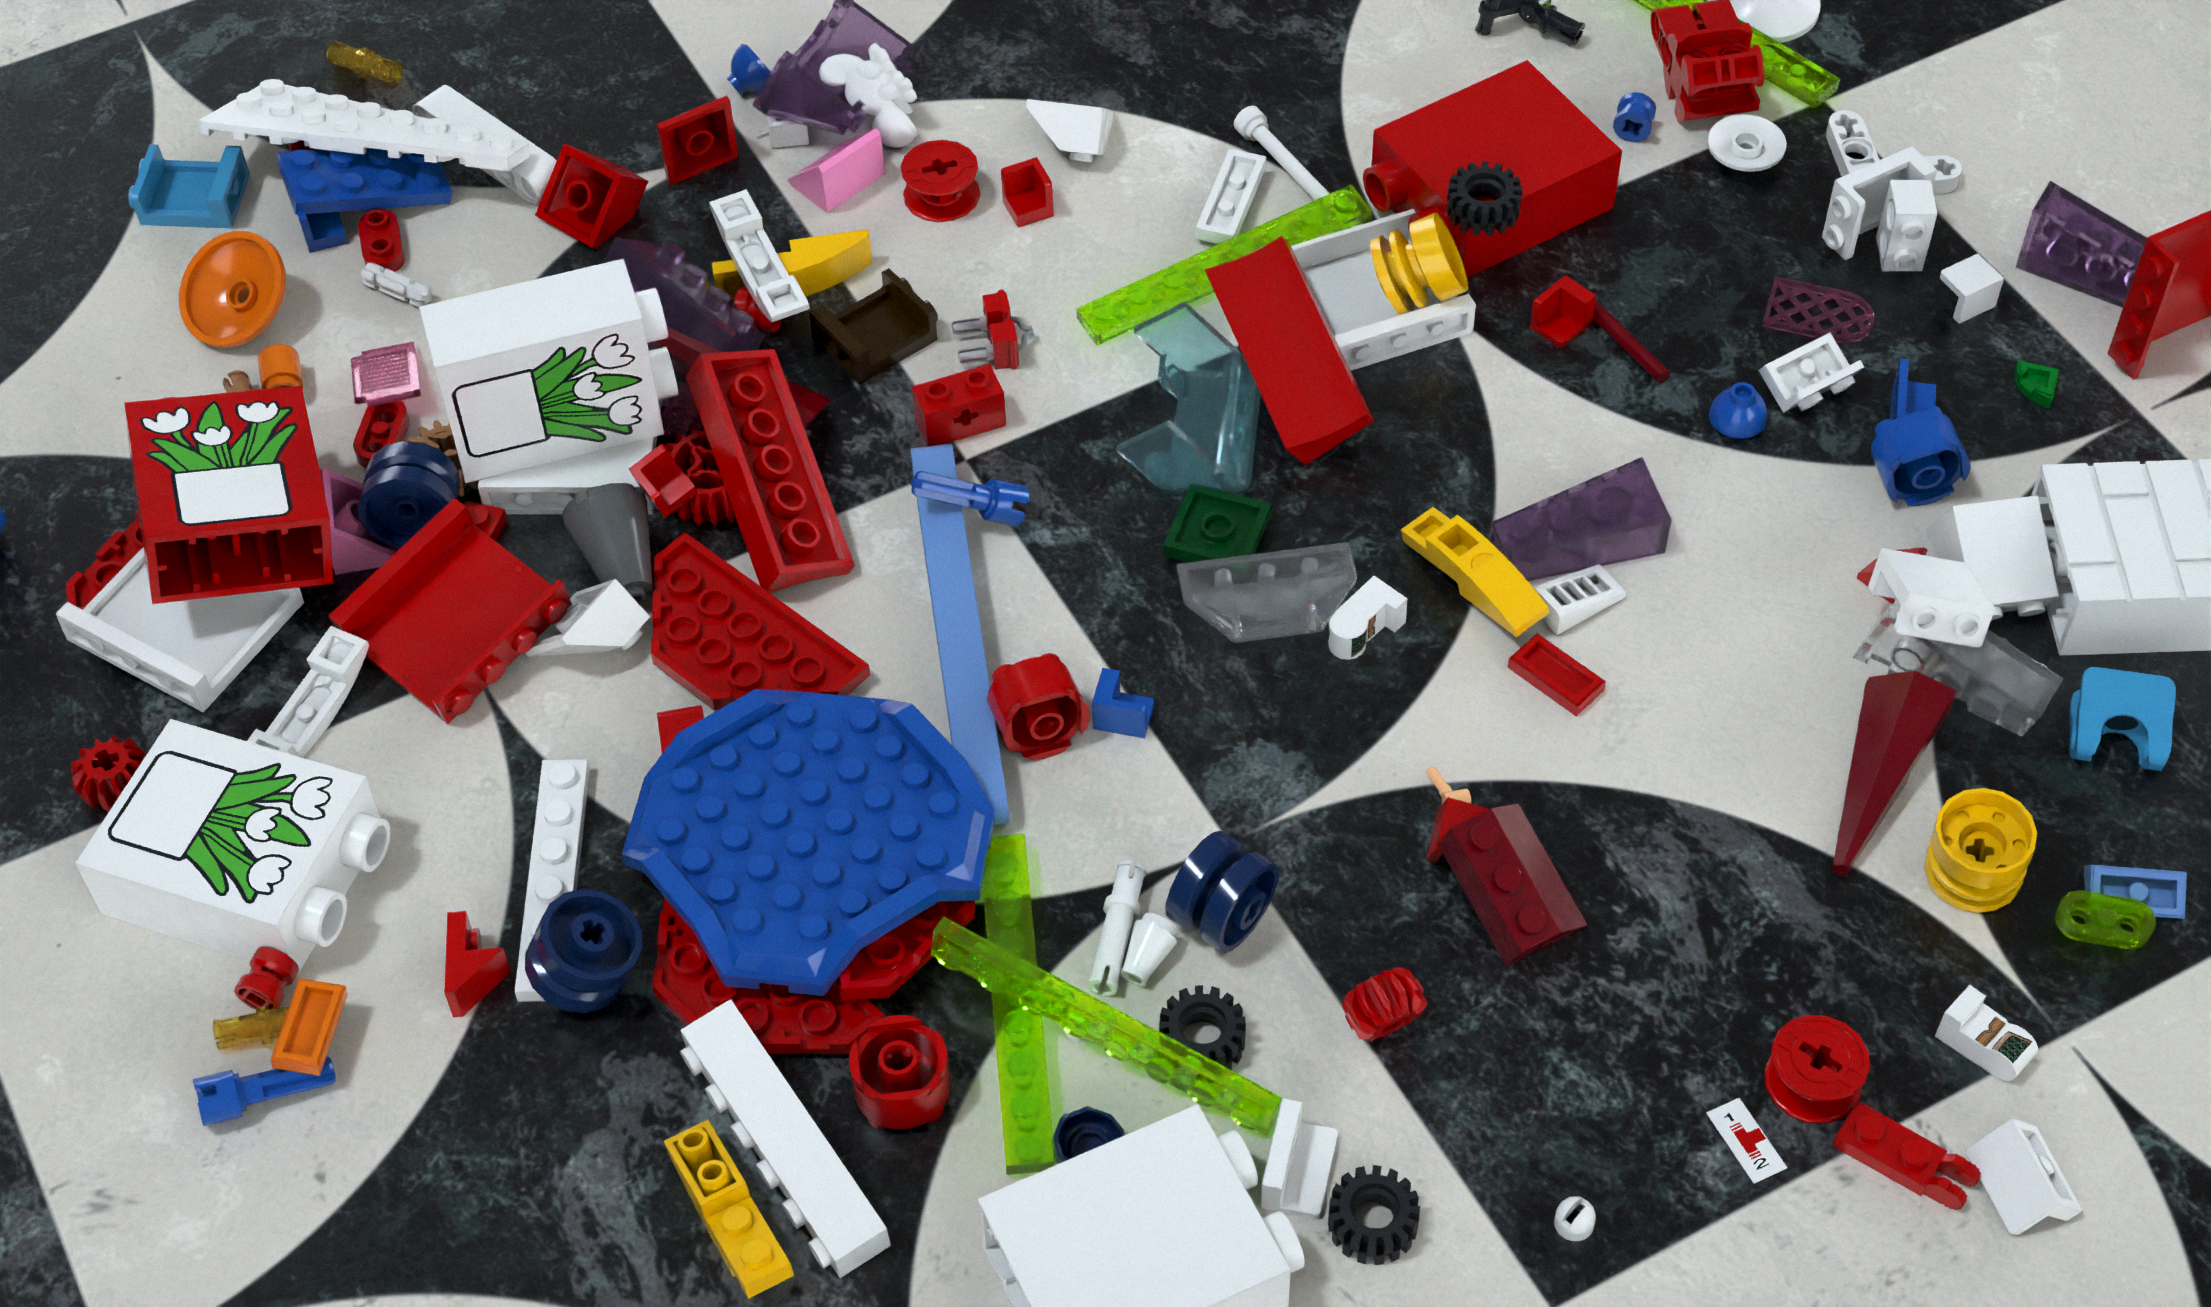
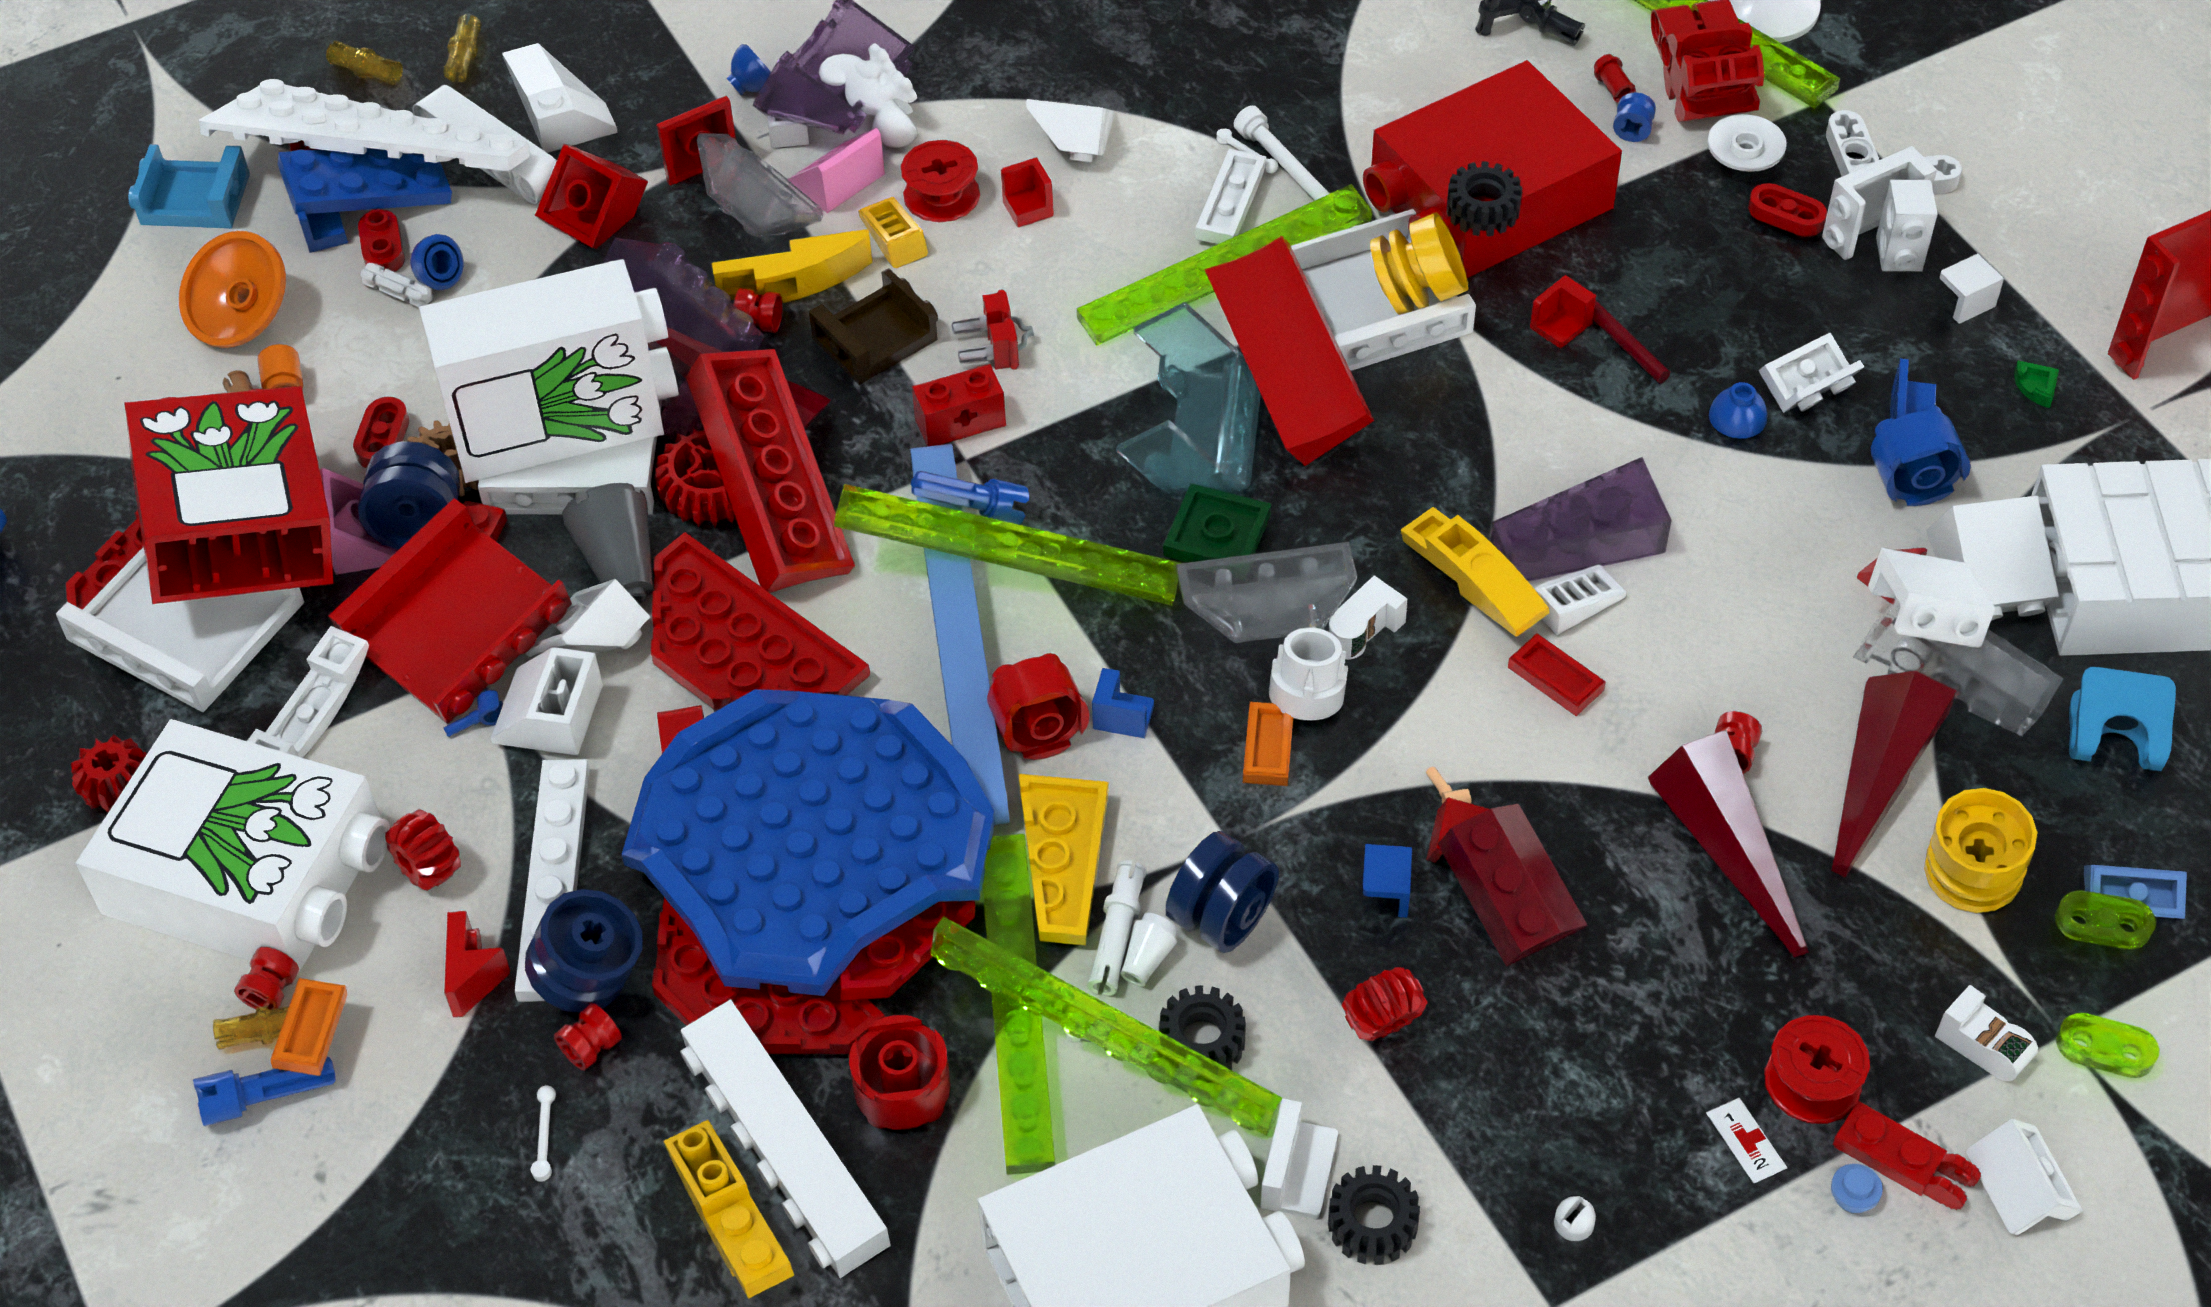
(386, 375): clear pink window -> none
(423, 849): none -> red gear
(437, 262): none -> blue brick
(462, 48): none -> clear yellow pin
(487, 713): none -> blue hand
(541, 1168): none -> white hinge
(550, 702): none -> white slope
(556, 100): none -> white wedge
(584, 1039): none -> red wheel
(663, 481): red panel -> none
(753, 189): none -> clear wedge
(756, 258): white slope -> none
(897, 235): none -> yellow slope
(1007, 544): none -> clear neon green plate
(1063, 844): none -> yellow wing
(1082, 1132): dark blue hair -> none
(1224, 136): none -> white hinge
(1267, 745): none -> orange tile
(1309, 675): none -> white piece
(1388, 874): none -> blue panel
(1610, 72): none -> red pin
(1714, 803): none -> dark red wedge
(1744, 735): none -> red wheel
(1787, 209): none -> red plate
(1828, 293): clear pink window -> none
(1856, 1188): none -> medium blue plate
(2080, 247): clear purple wedge -> none
(2106, 1044): none -> clear neon green plate

